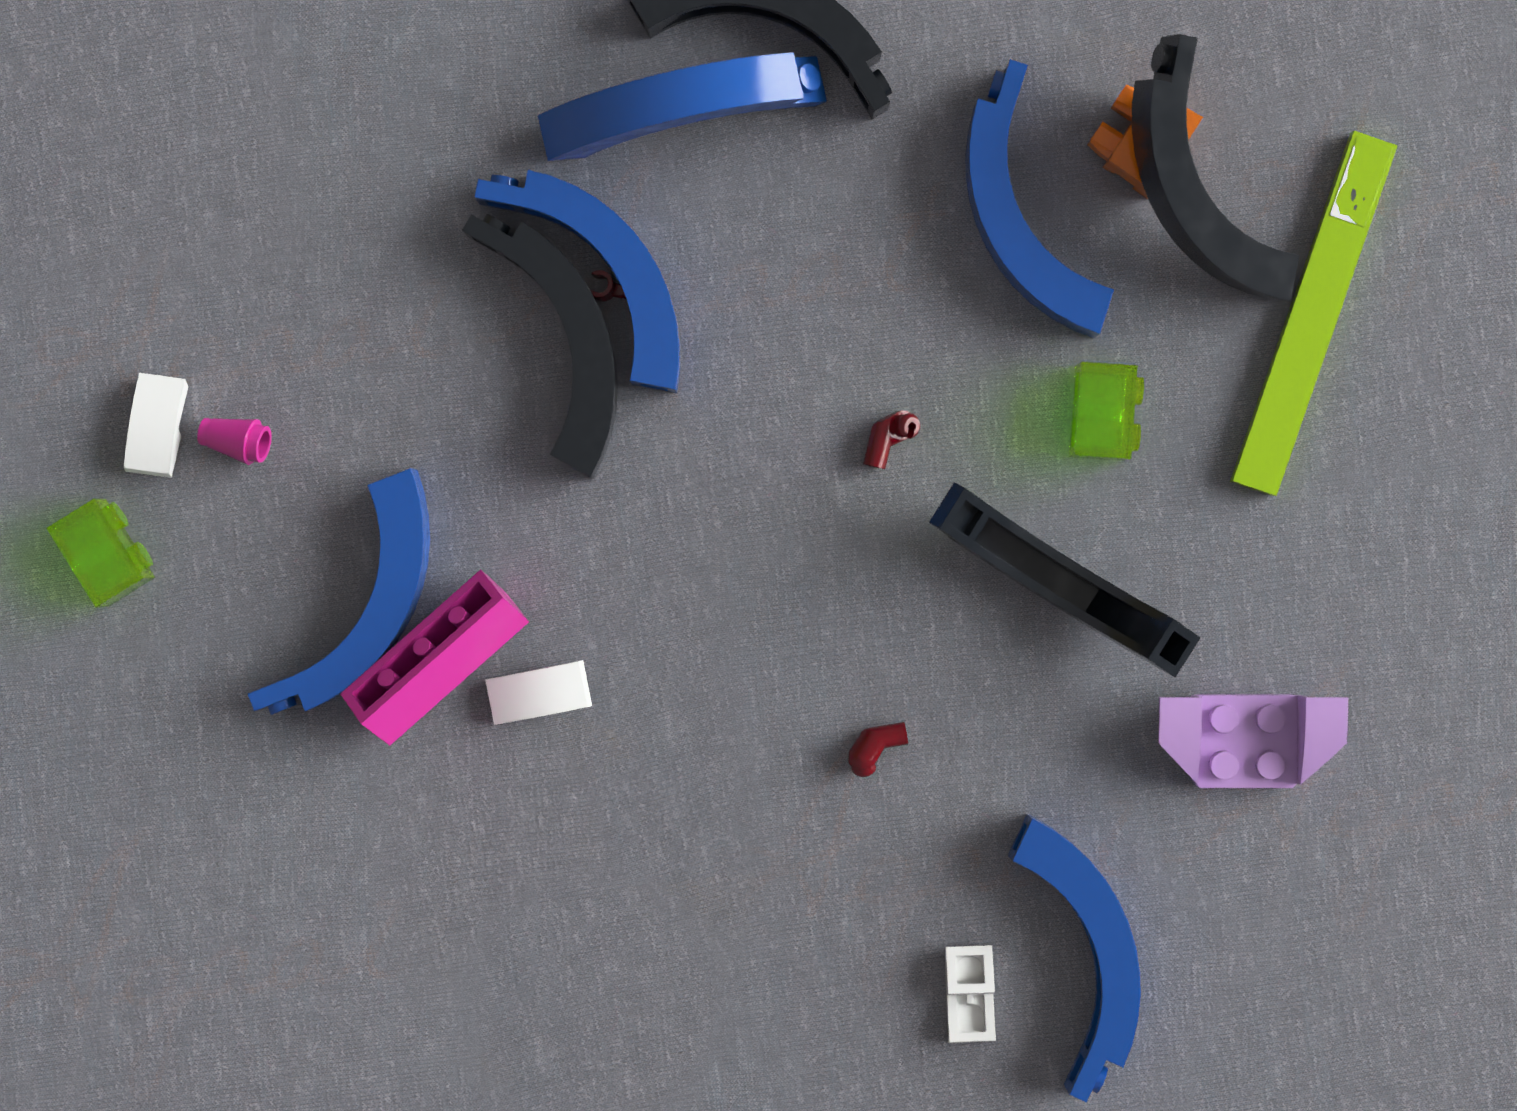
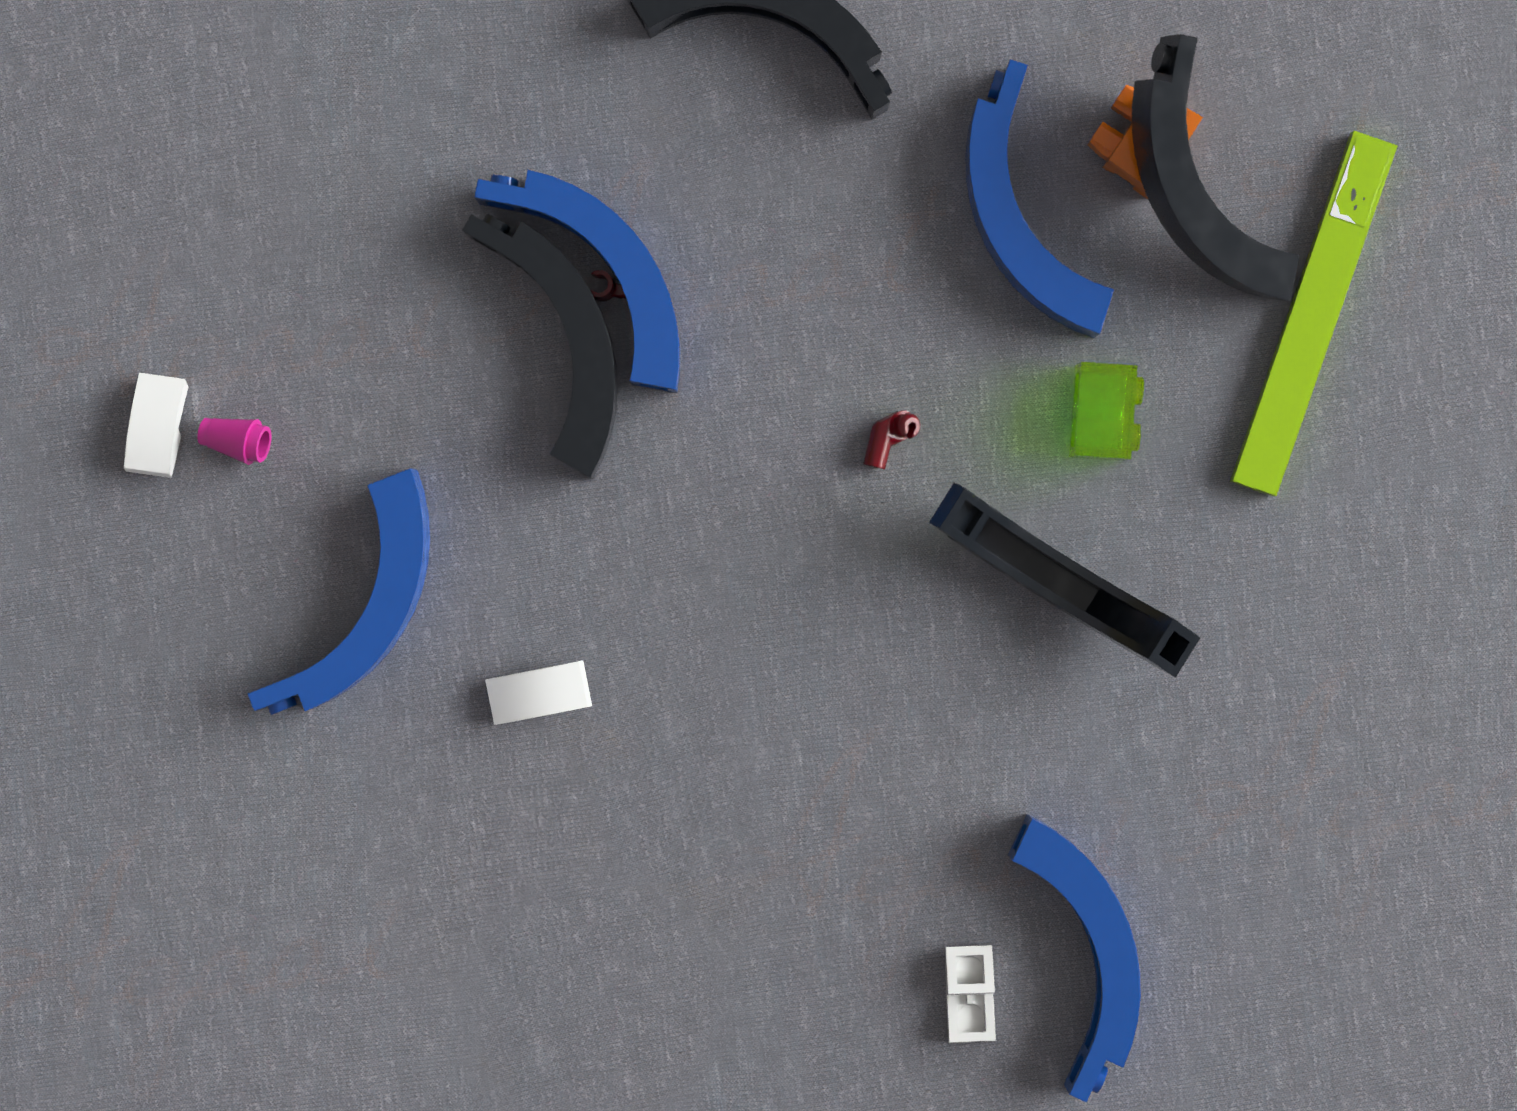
(102, 551): clear neon green brick -> none
(434, 658): dark pink brick -> none
(680, 99): blue arch -> none
(871, 744): dark red arm -> none
(1252, 737): lavender piece -> none

